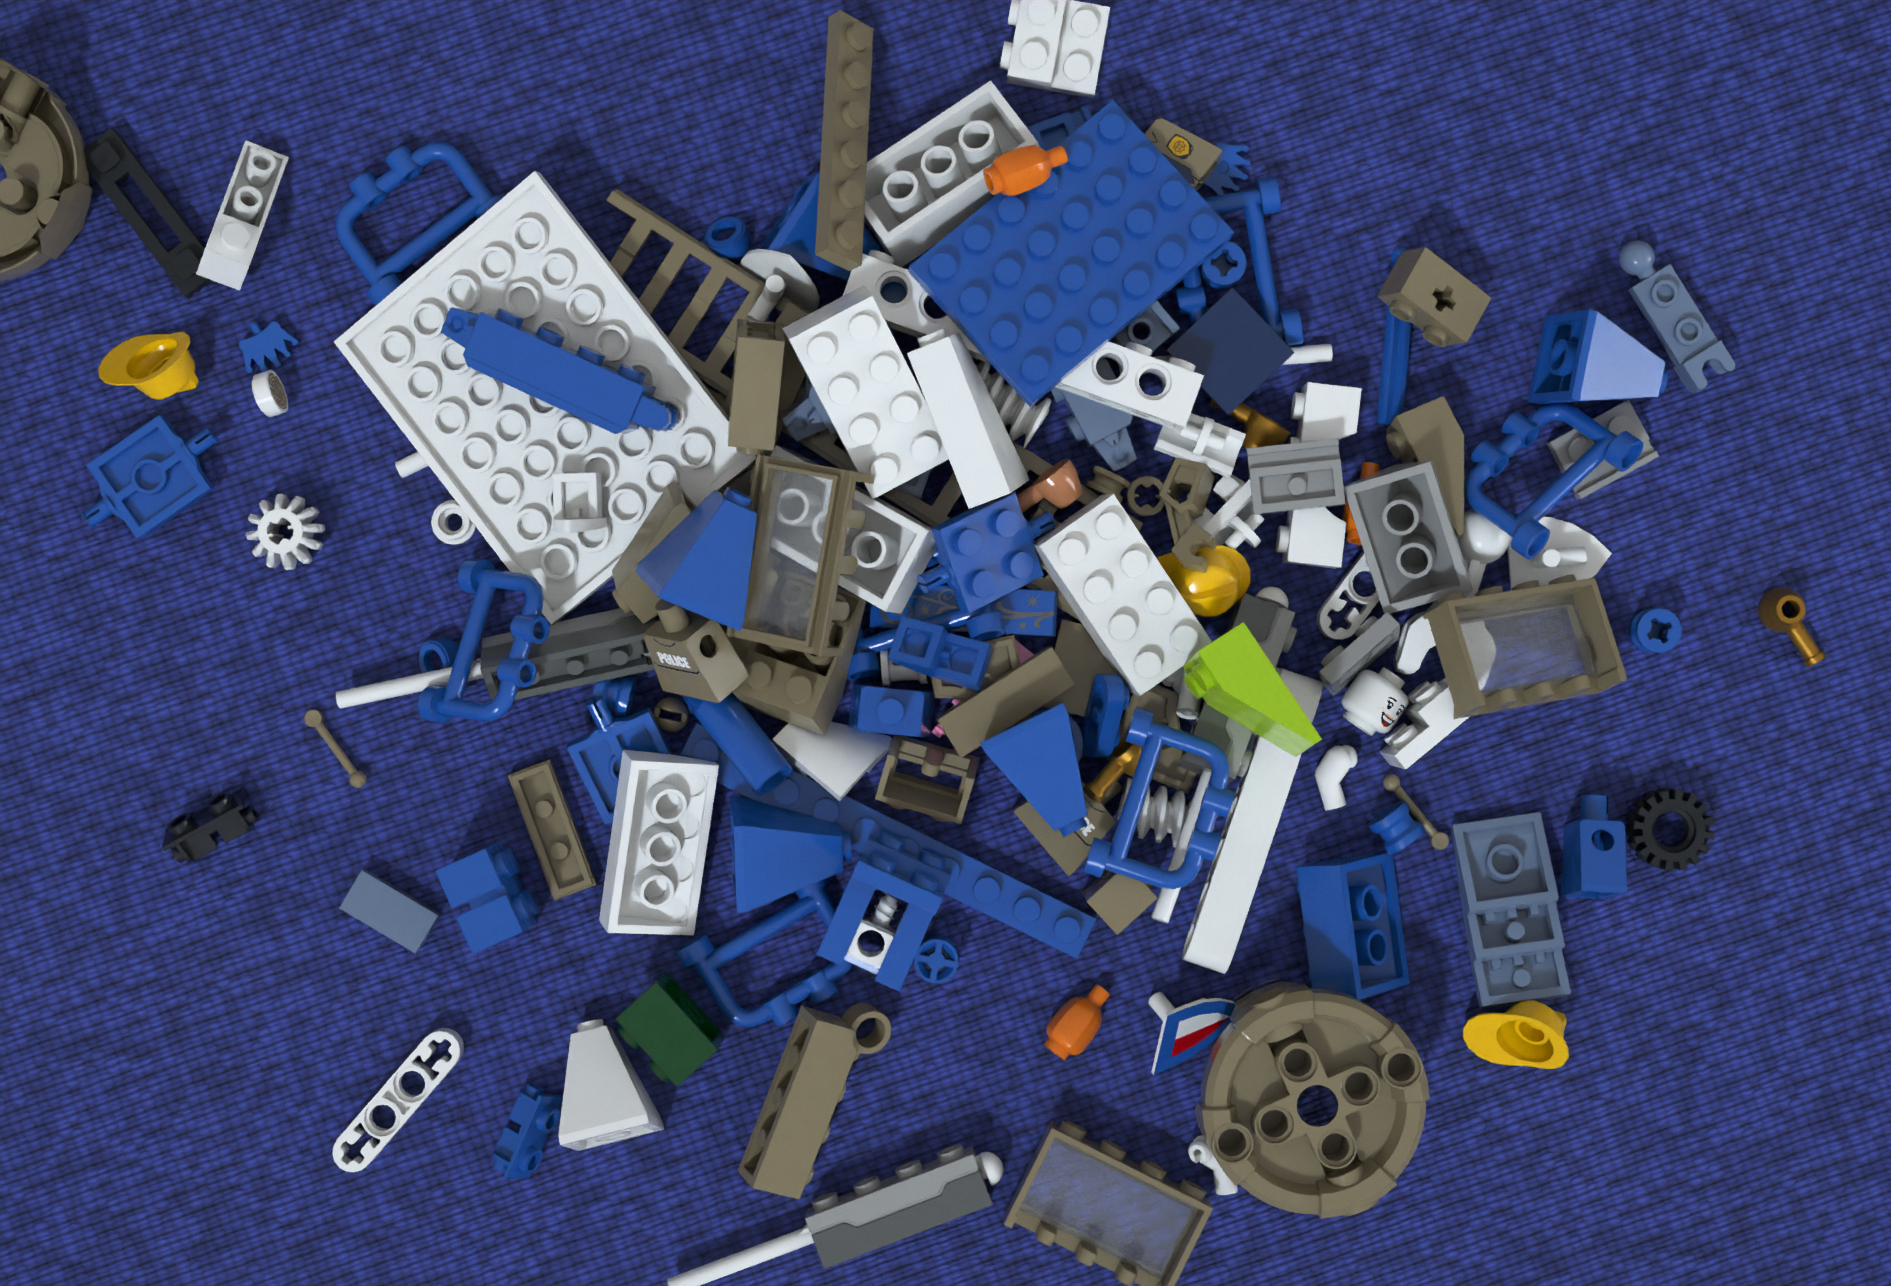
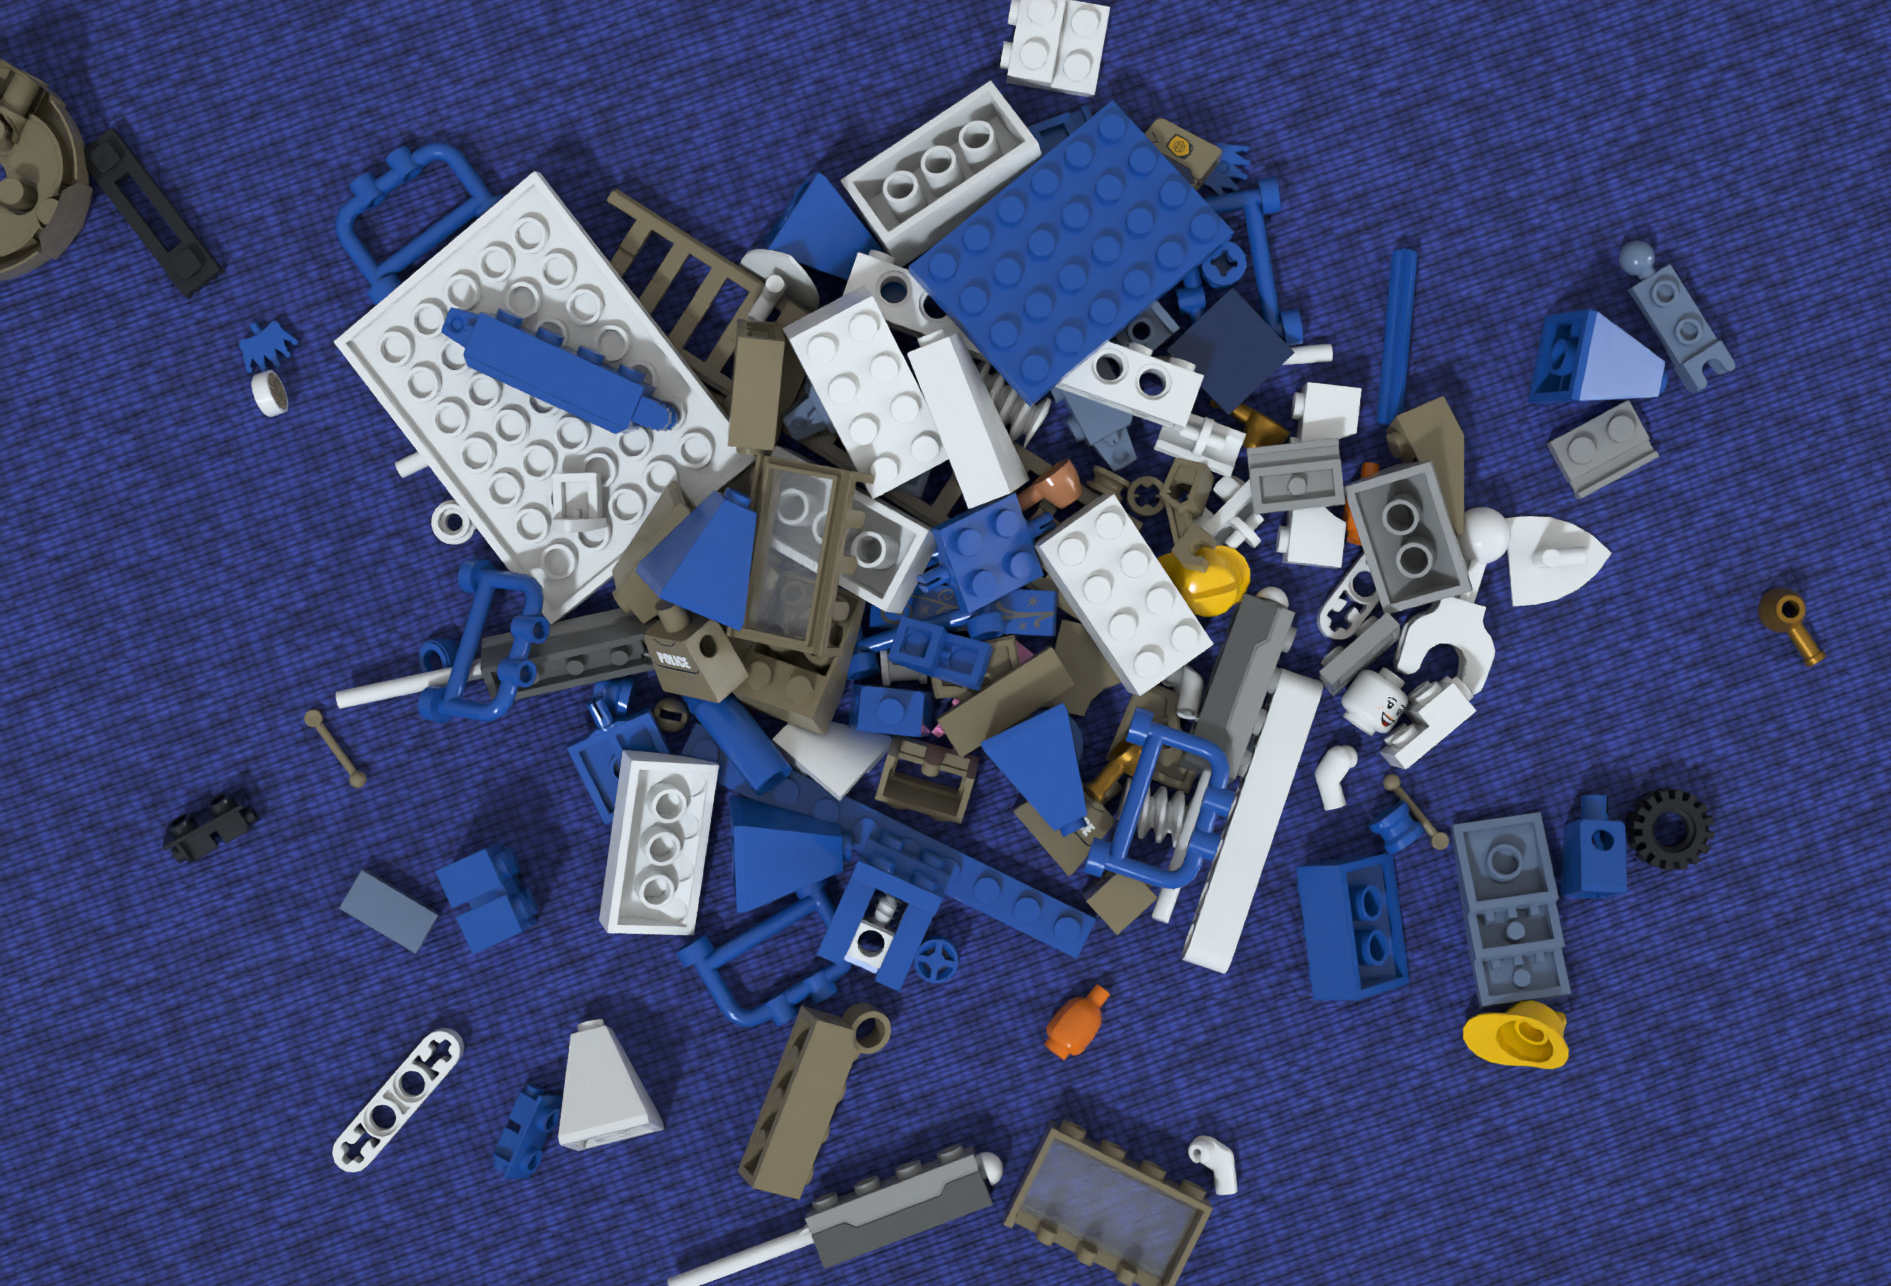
(150, 477): blue plate -> none
(153, 364): yellow piece -> none
(242, 215): white slope -> none
(286, 549): white gear -> none
(552, 829): dark tan tile -> none
(670, 1030): dark green slope -> none
(733, 247): blue piece -> none
(844, 141): dark tan plate -> none
(1022, 169): orange plant -> none
(1103, 715): blue plate -> none
(1187, 1028): shield -> none
(1245, 686): lime slope -> none
(1274, 1050): dark tan piece -> none
(1433, 297): dark tan brick -> none
(1491, 460): blue bar -> none
(1525, 645): window -> none
(1646, 634): blue wheel -> none

